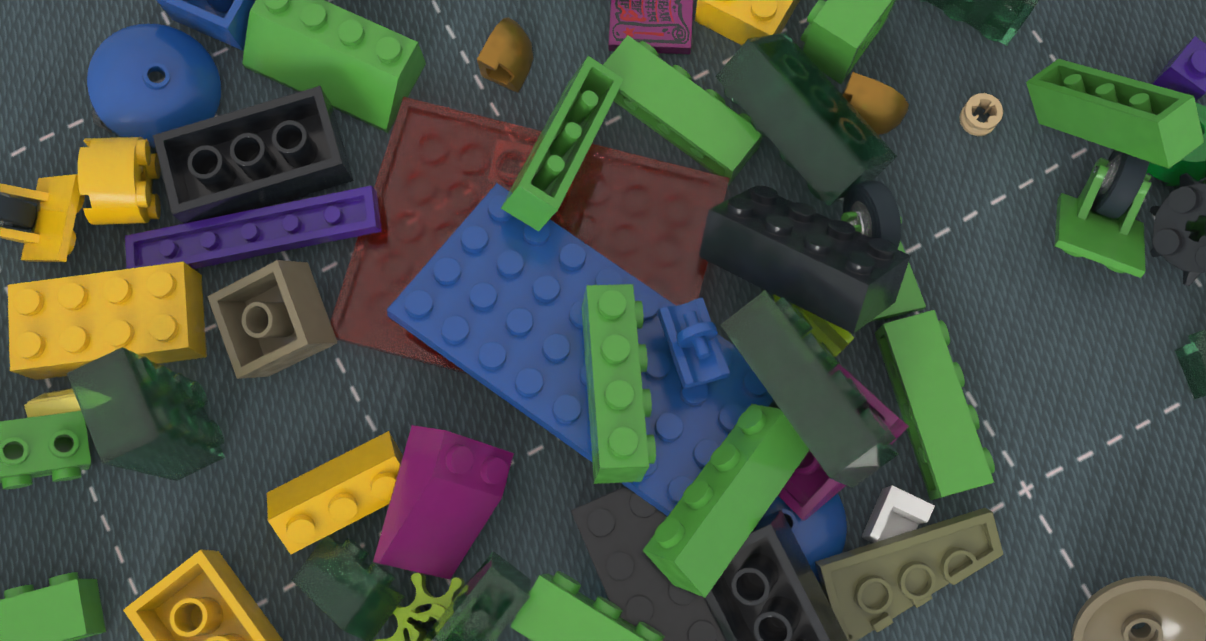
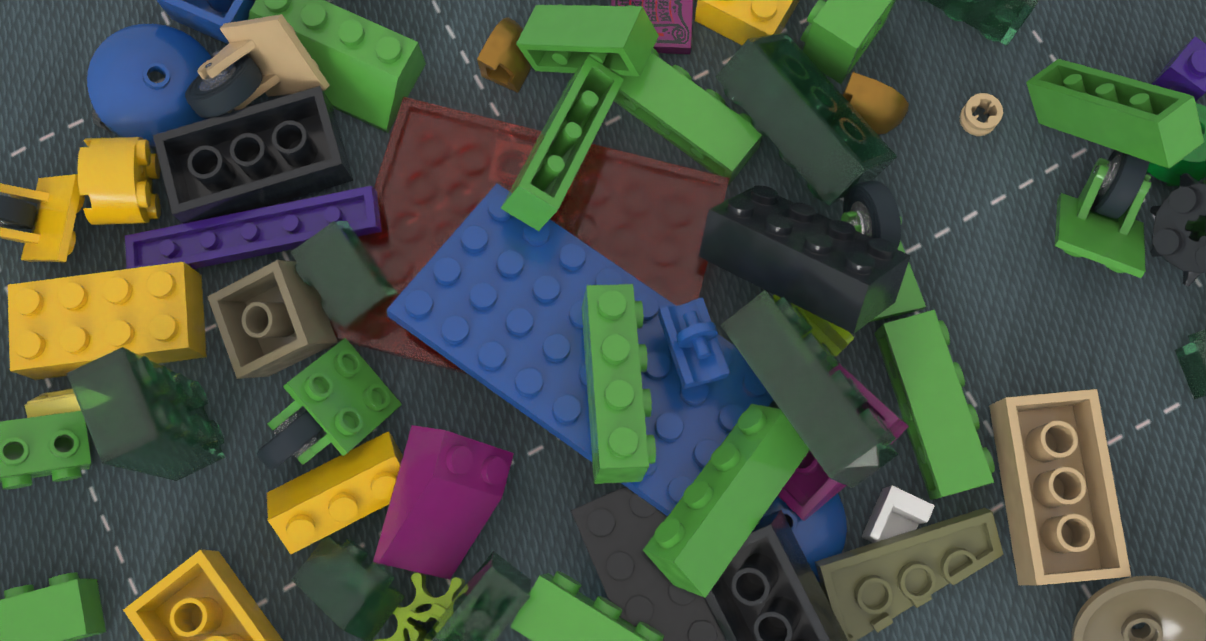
(258, 60): none -> tan plate
(339, 397): none -> bright green plate
(342, 273): none -> clear green brick
(564, 35): none -> bright green brick
(1059, 488): none -> tan brick

